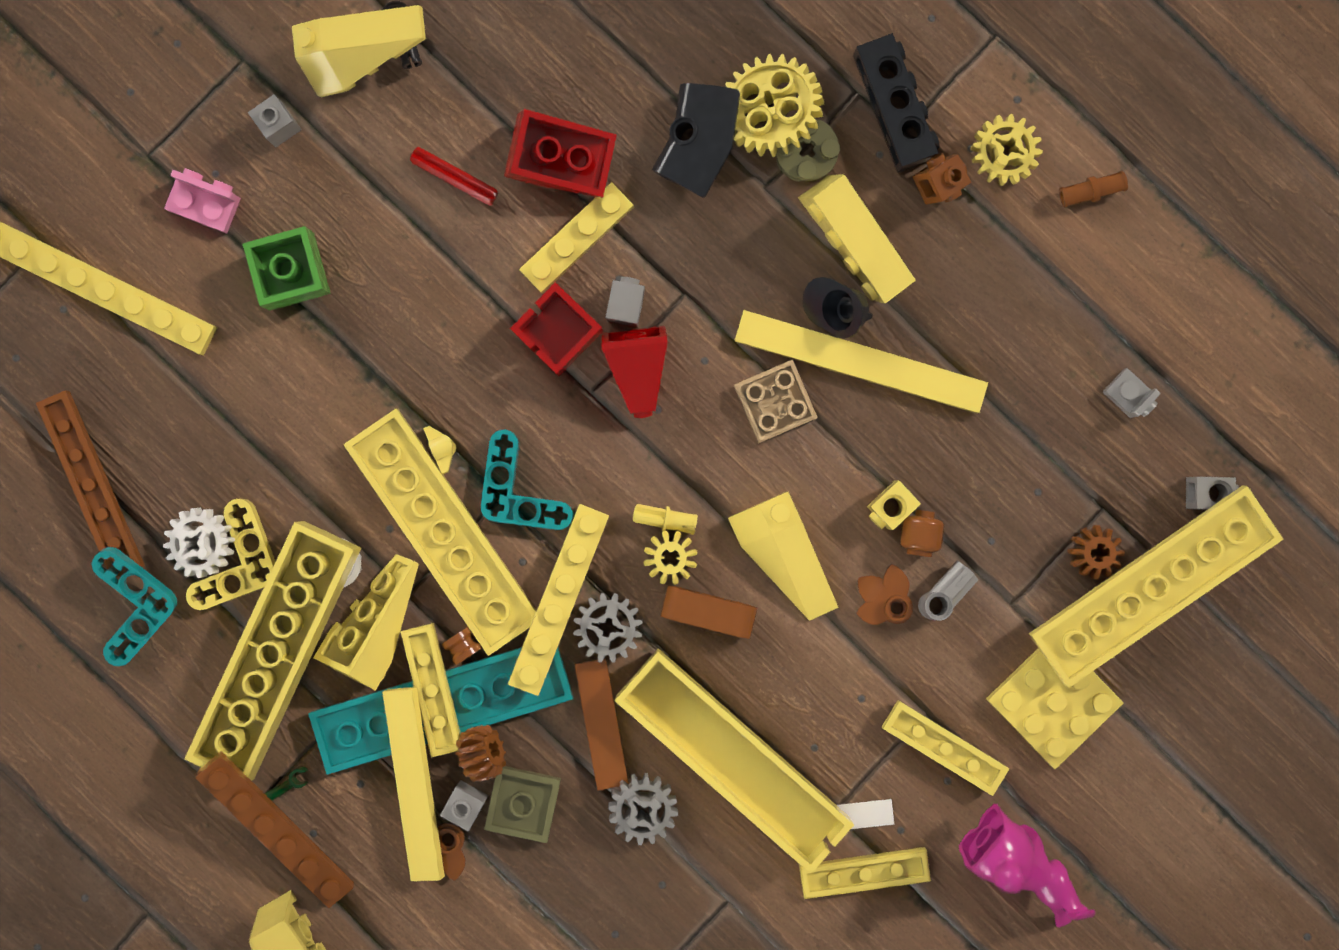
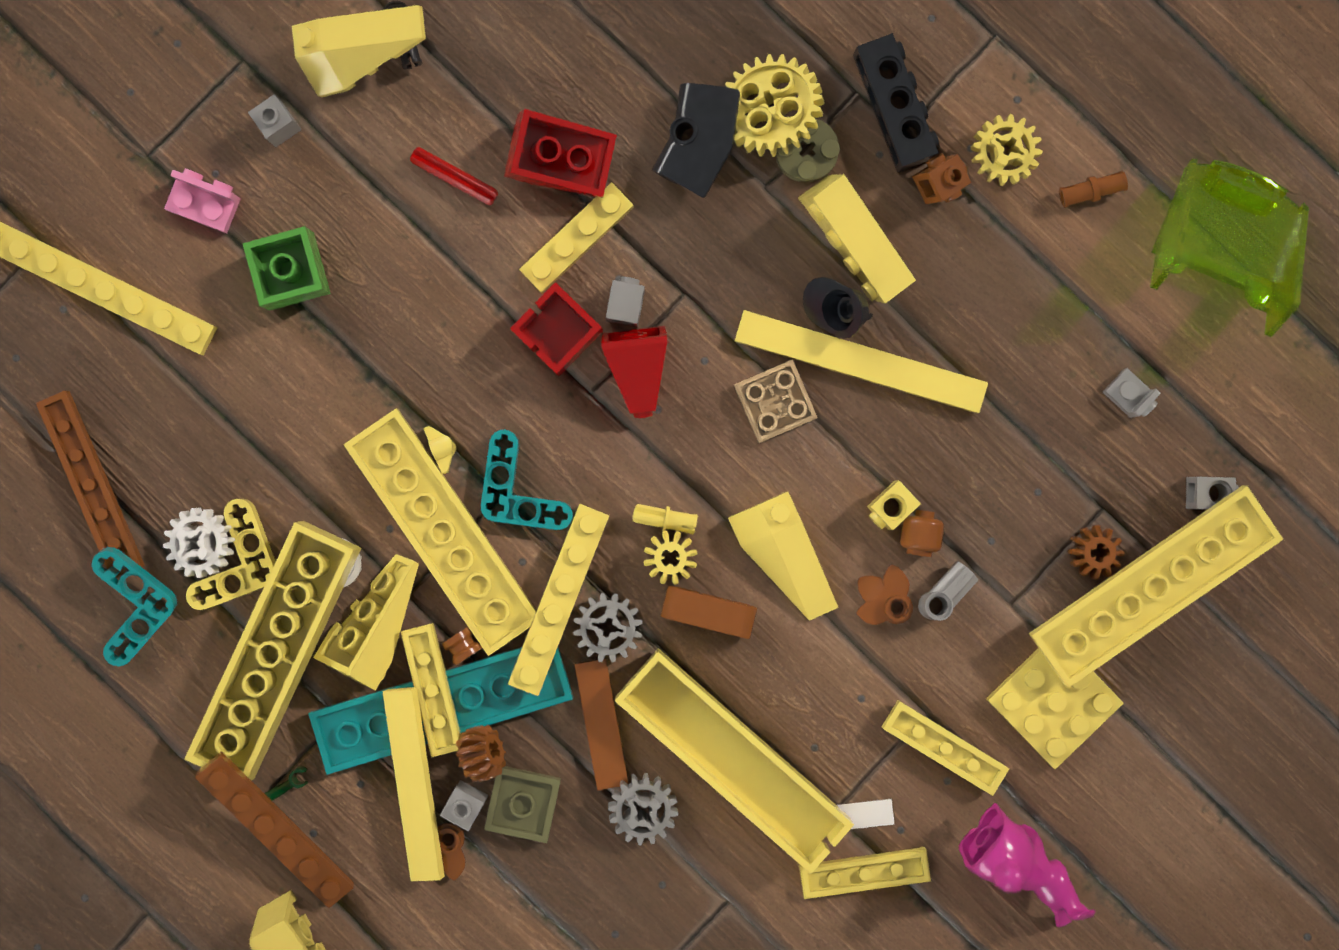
(1238, 232): none -> clear neon green windscreen

